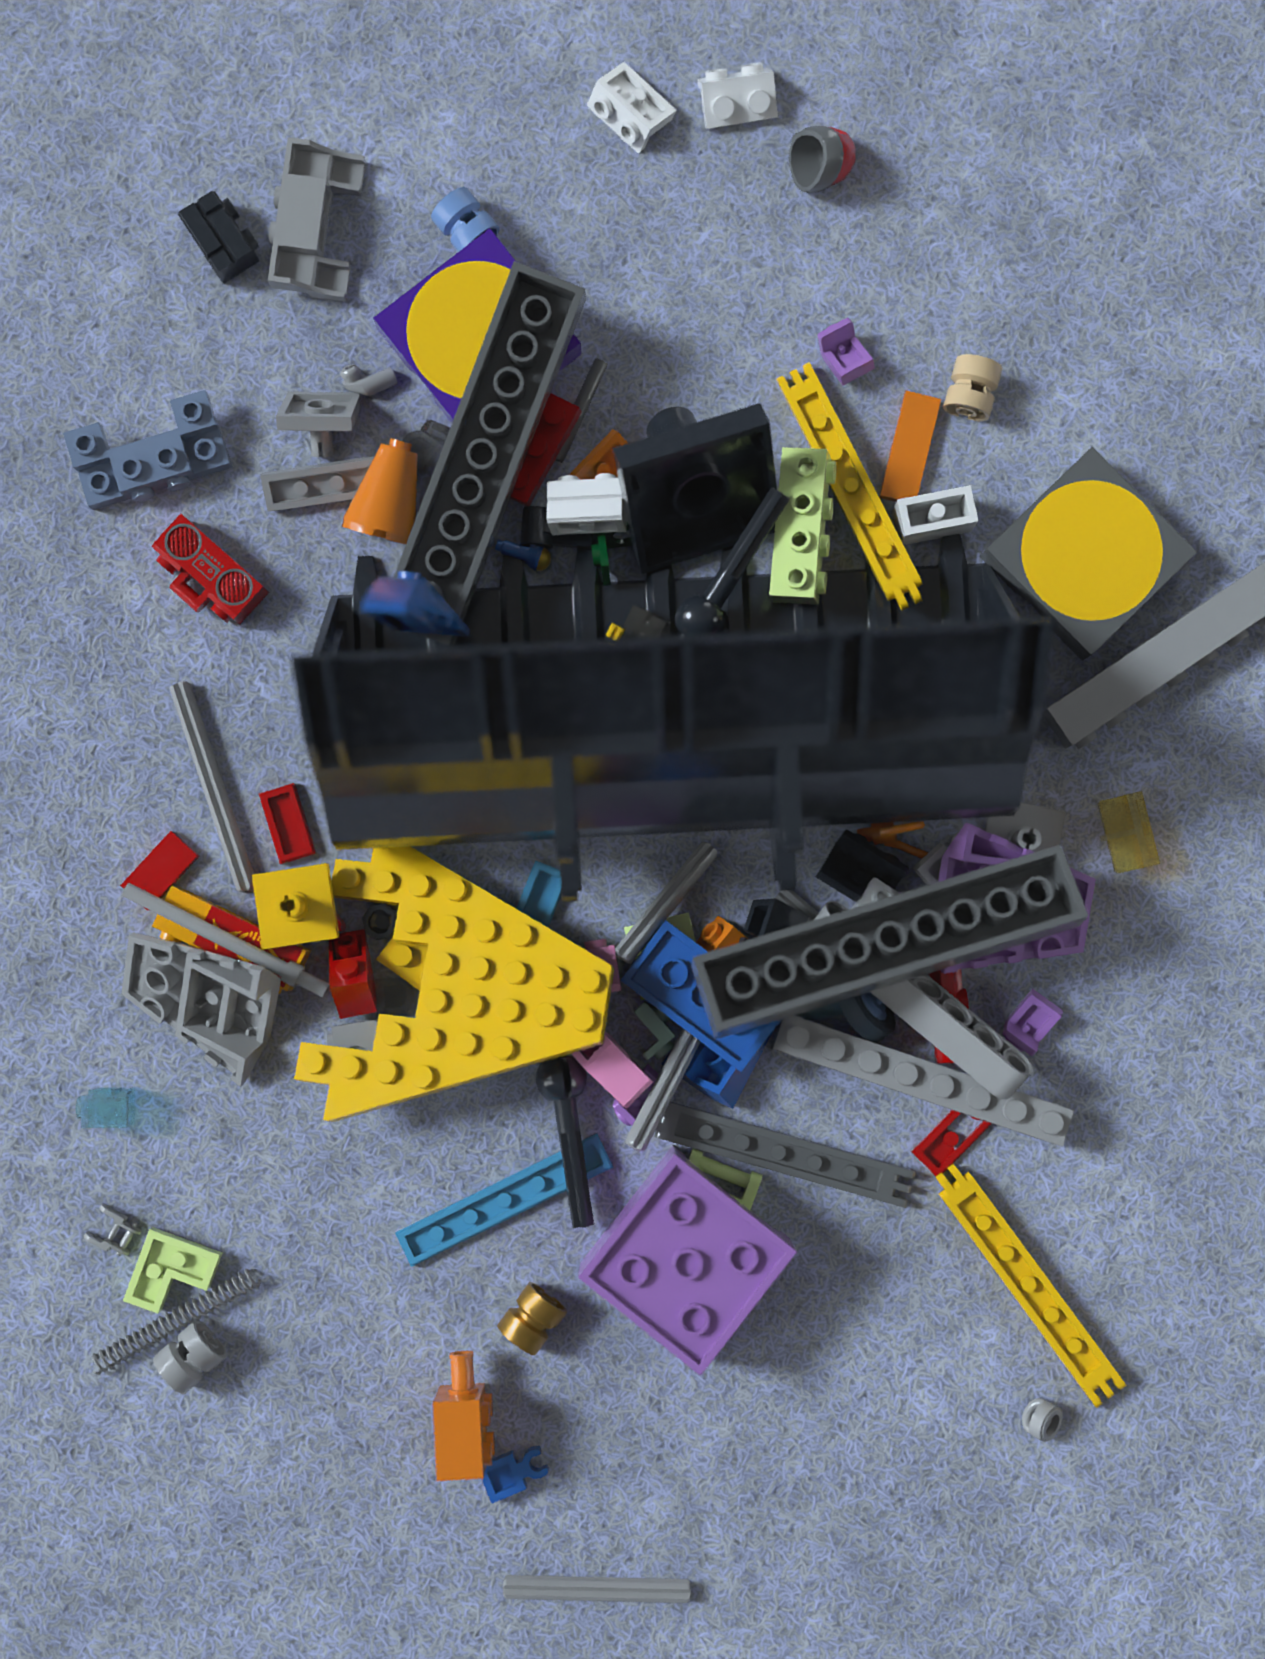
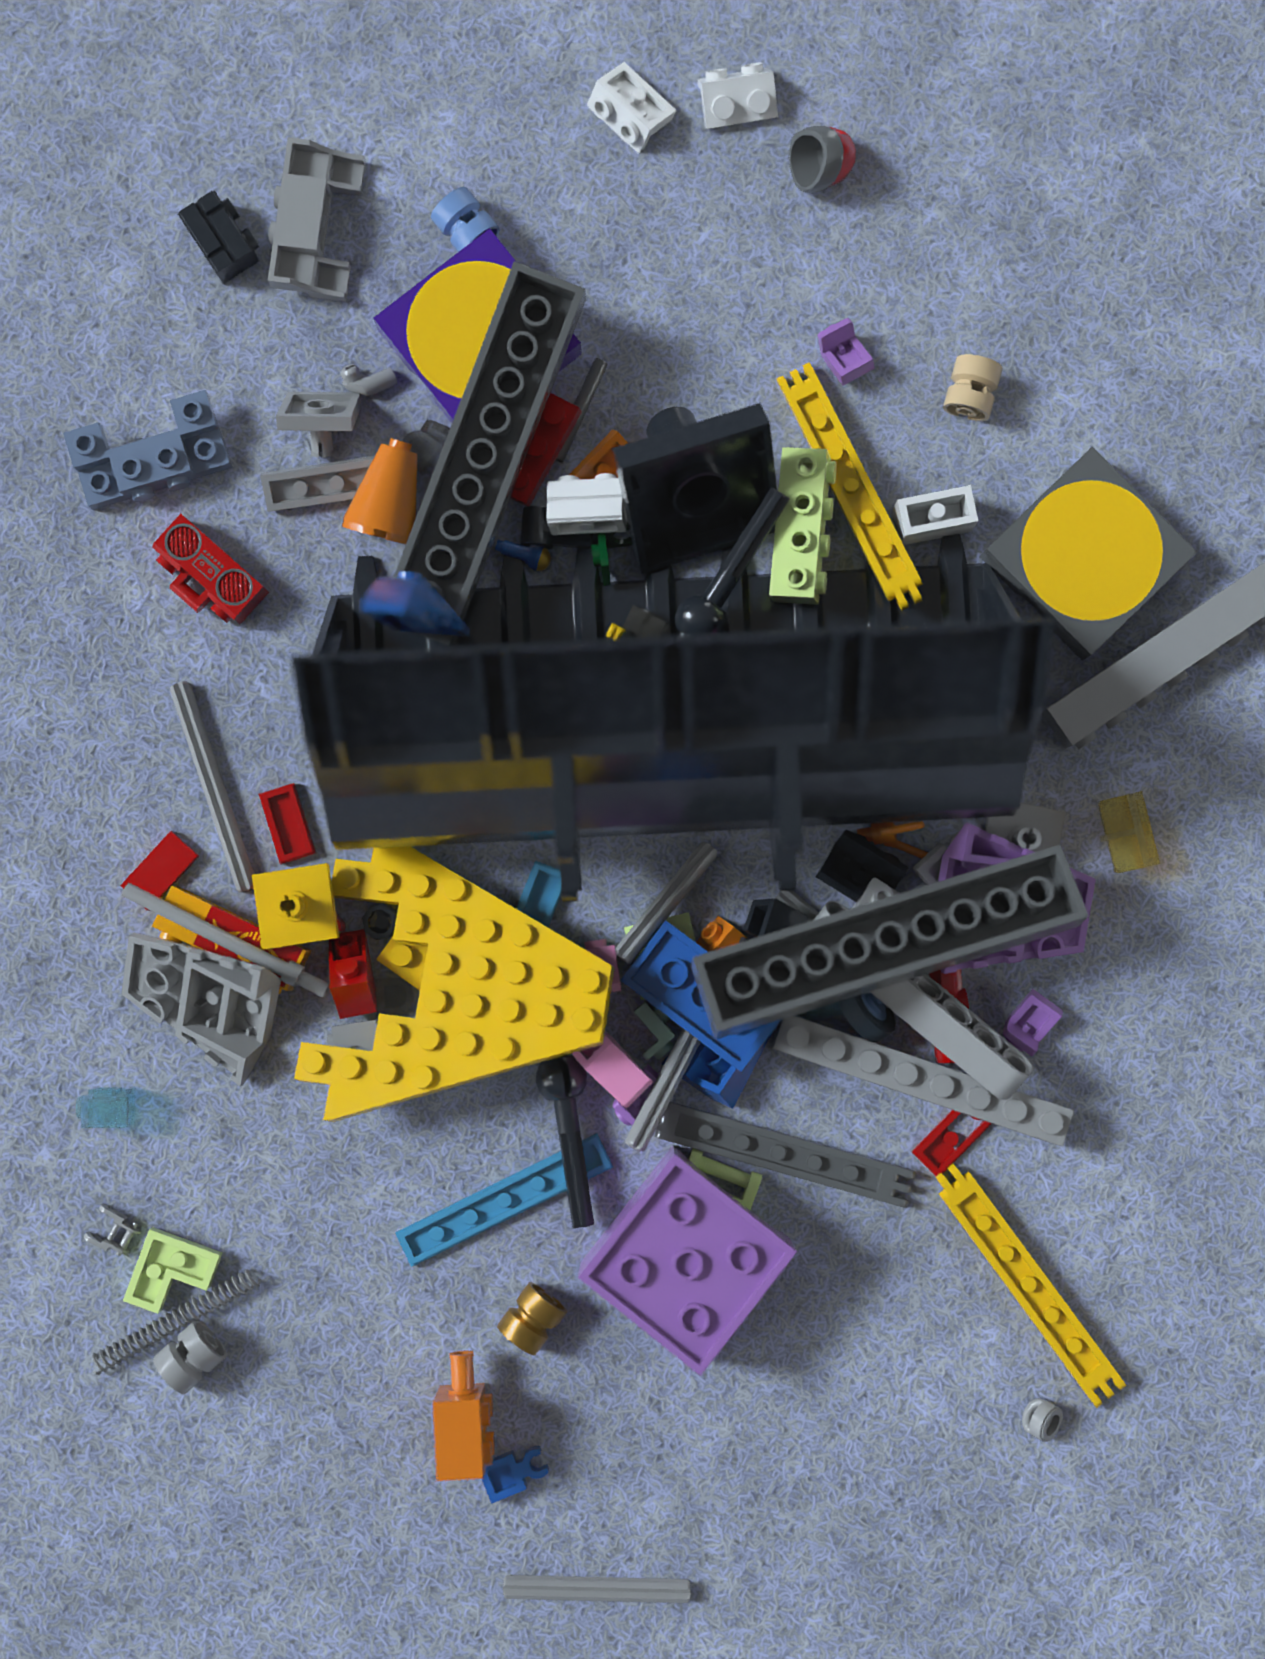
(910, 446): orange tile -> none

